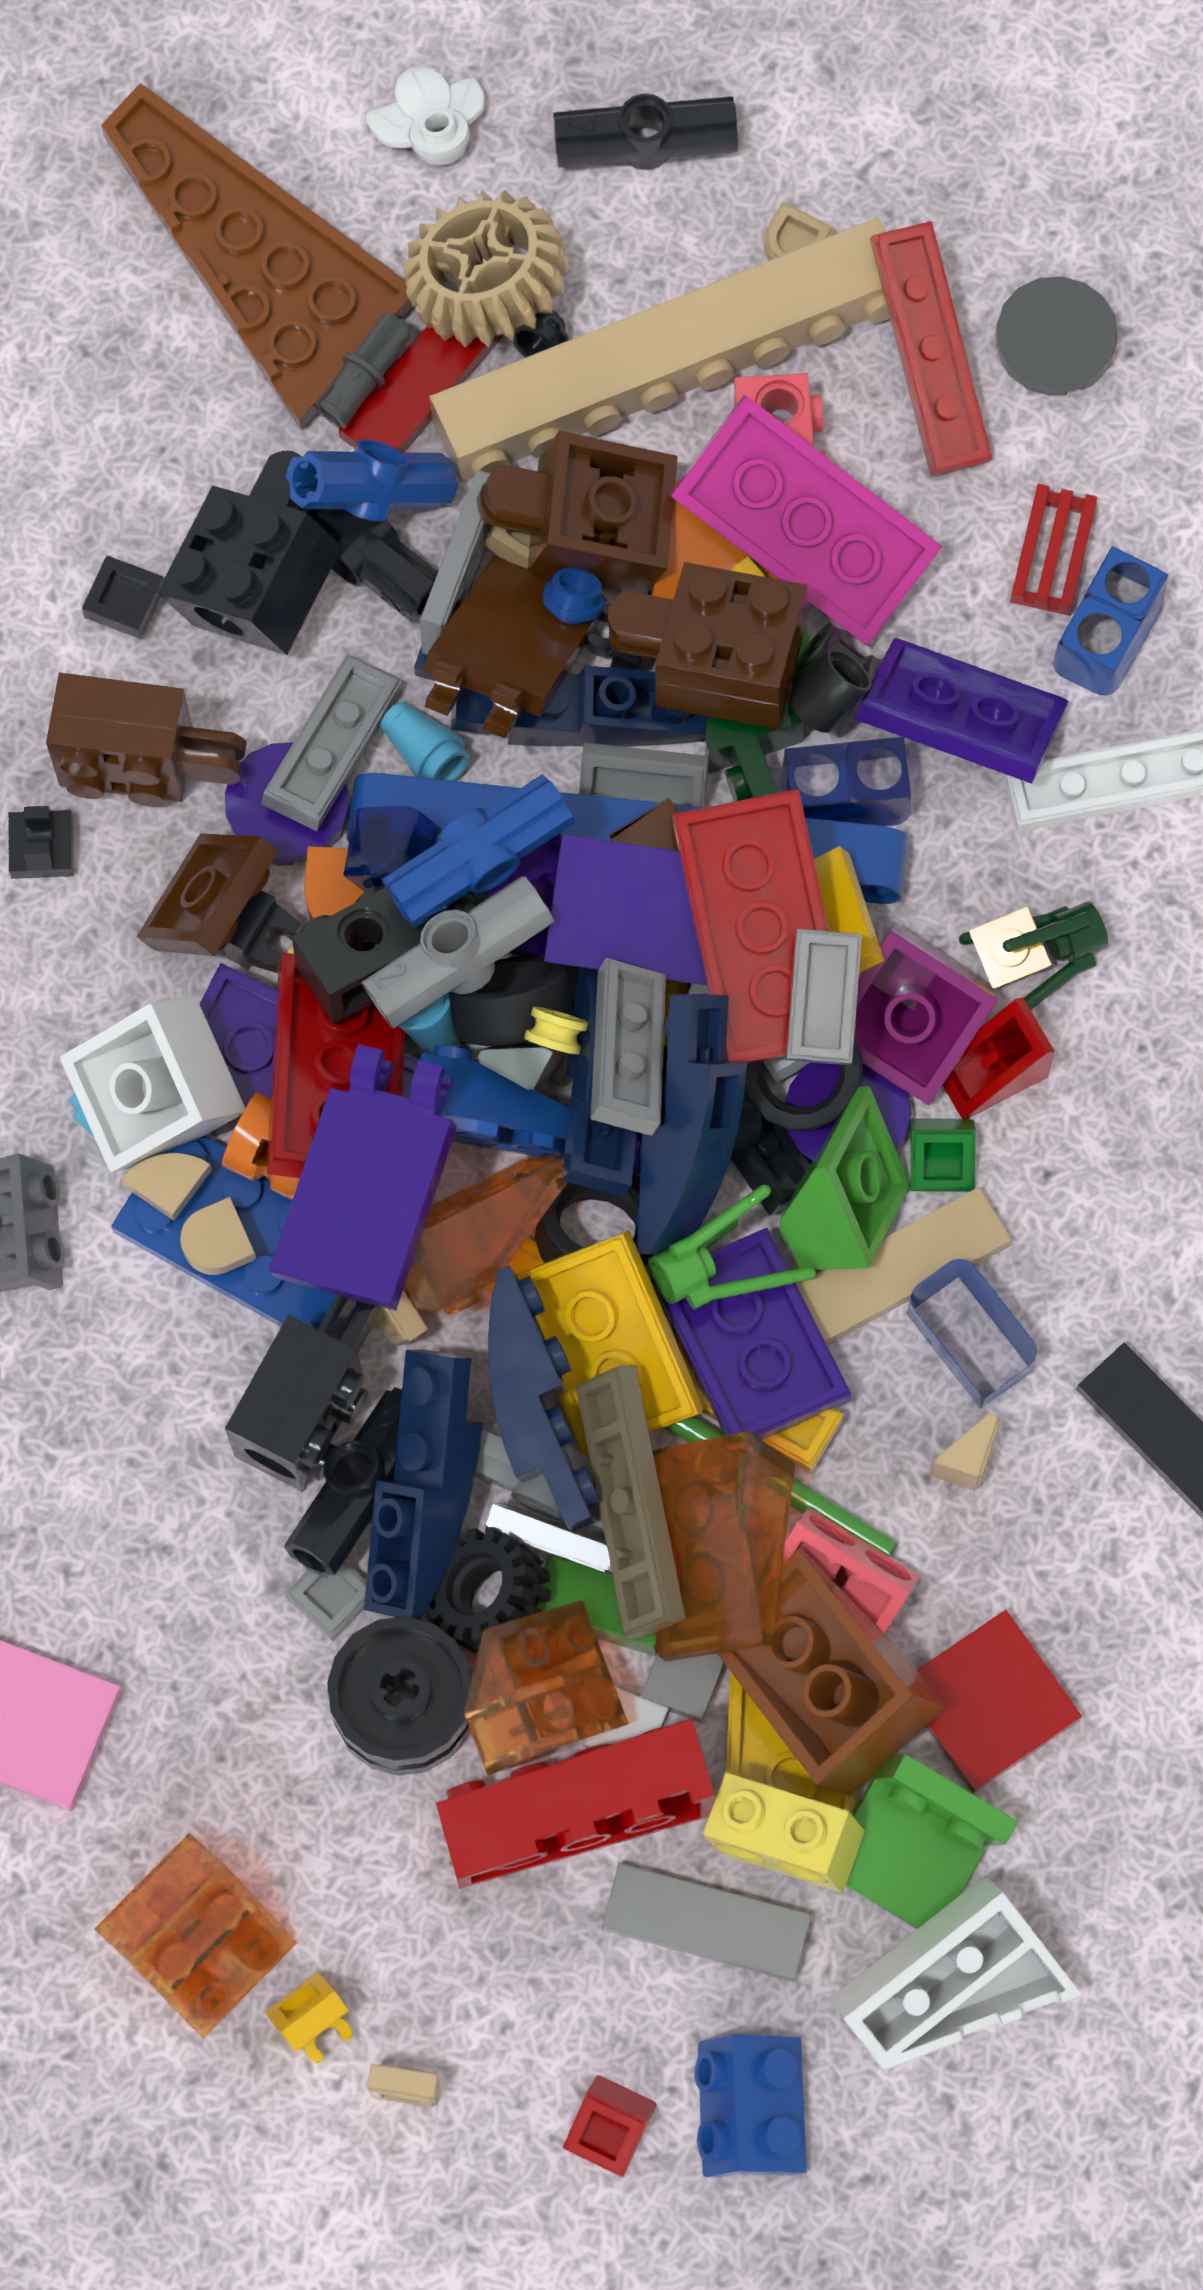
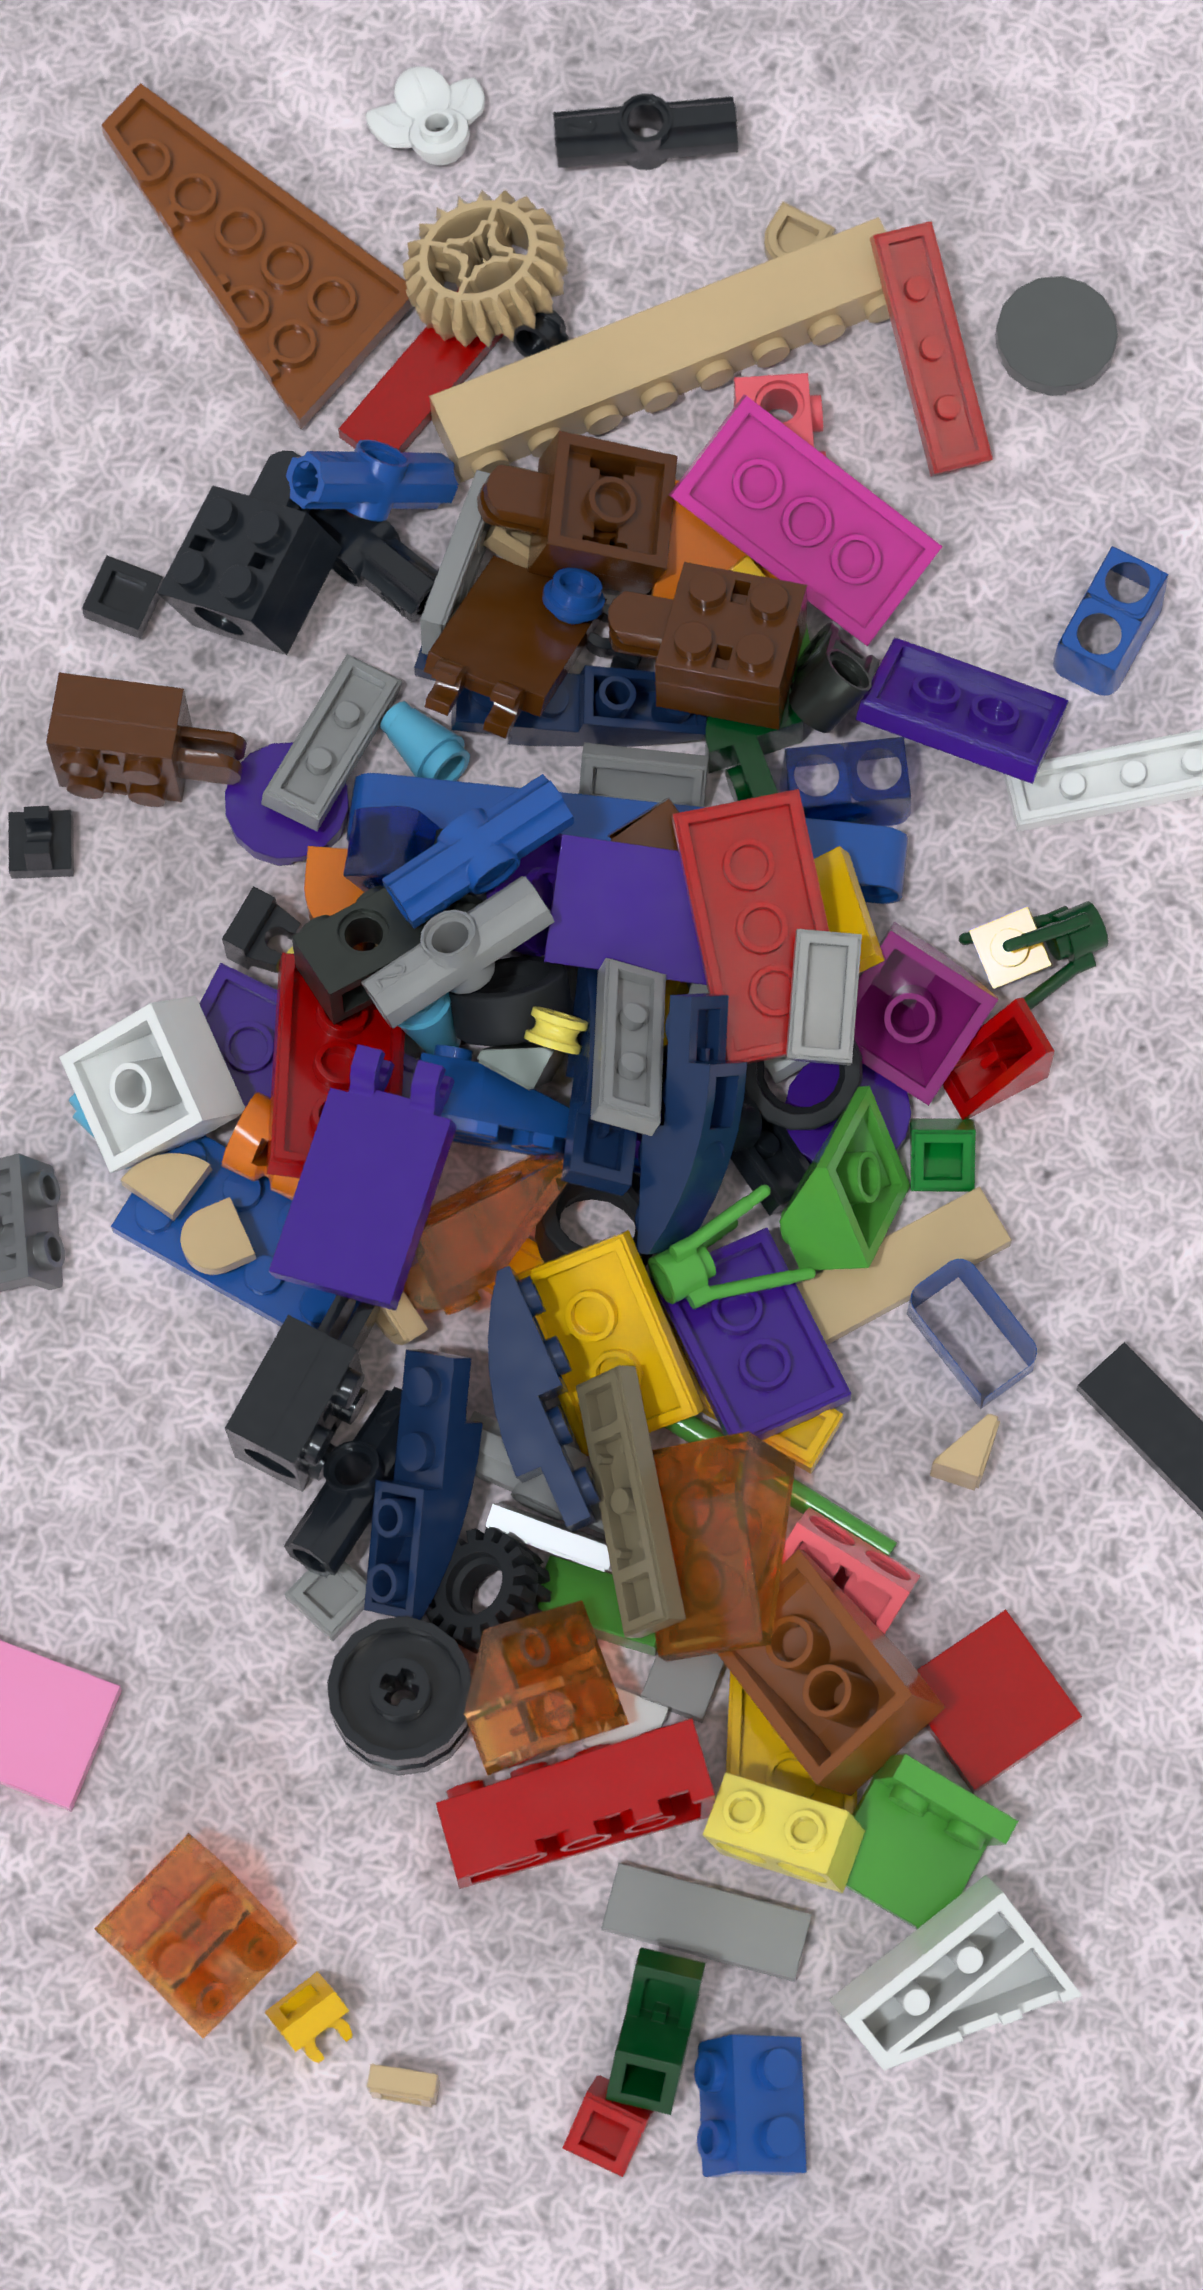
(208, 894): reddish brown plate -> none
(363, 370): dark grey axle -> none
(655, 2031): none -> dark green brick
(1064, 503): red tile -> none

